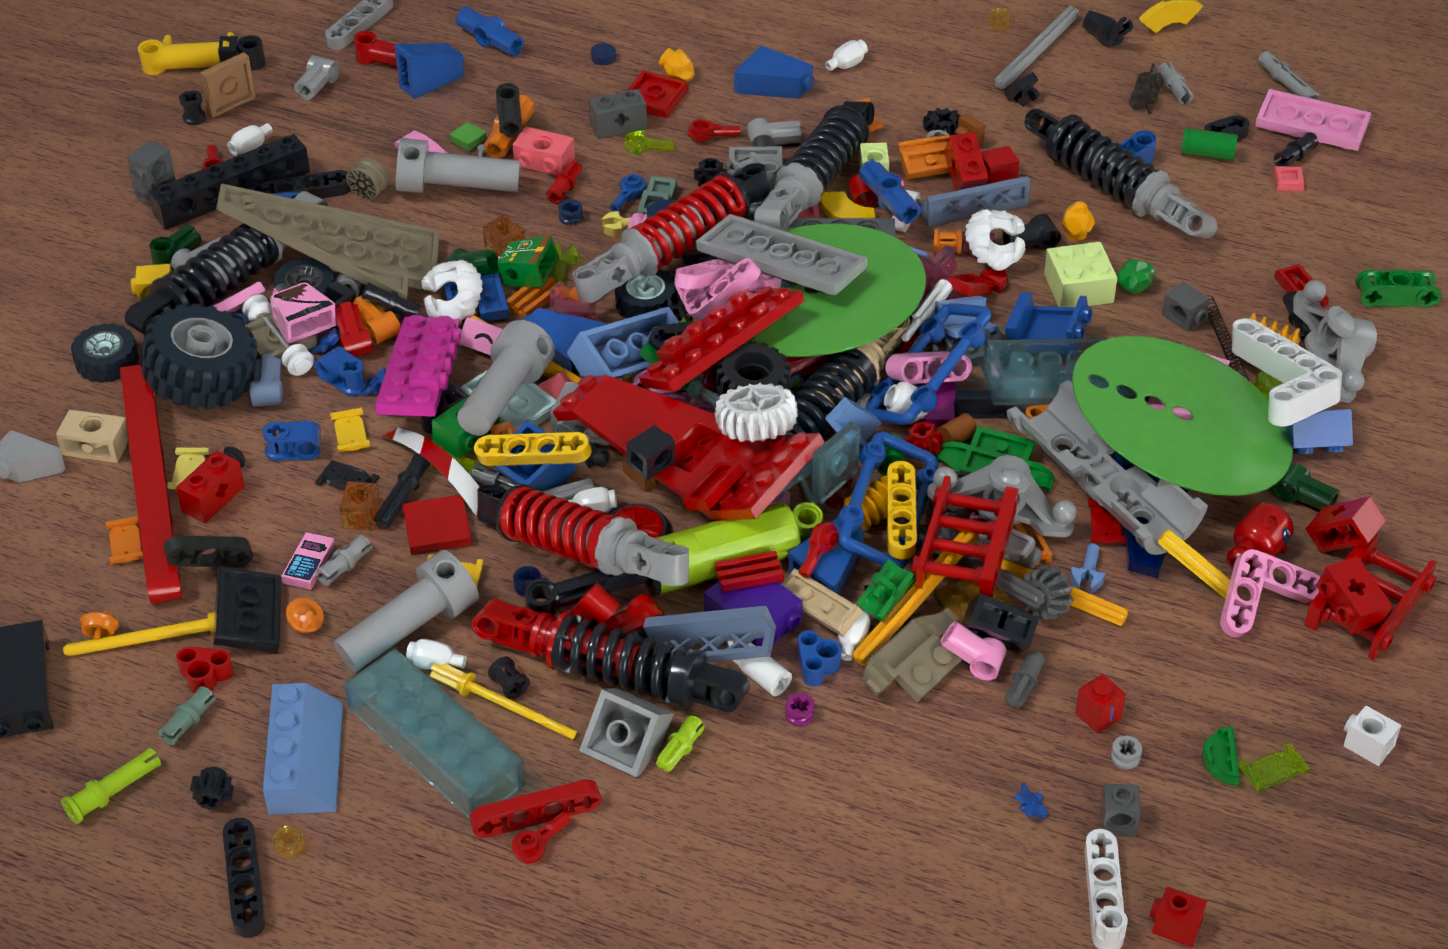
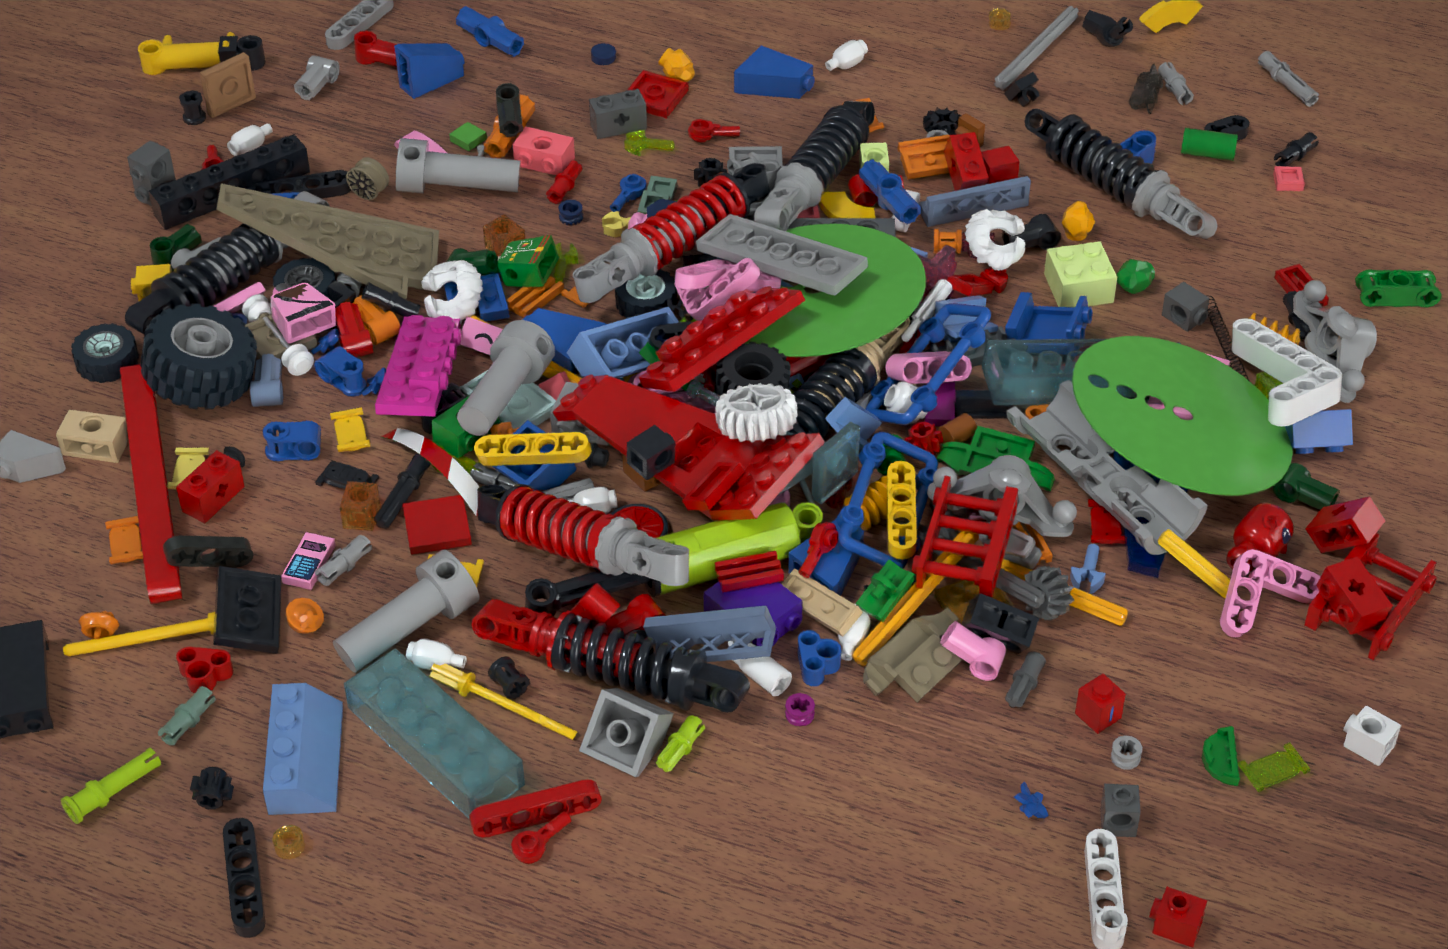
(522, 574): clear blue bush -> none
(560, 301): clear pink bracket -> none
(772, 134): light grey piece -> none
(1300, 115): bright pink plate -> none

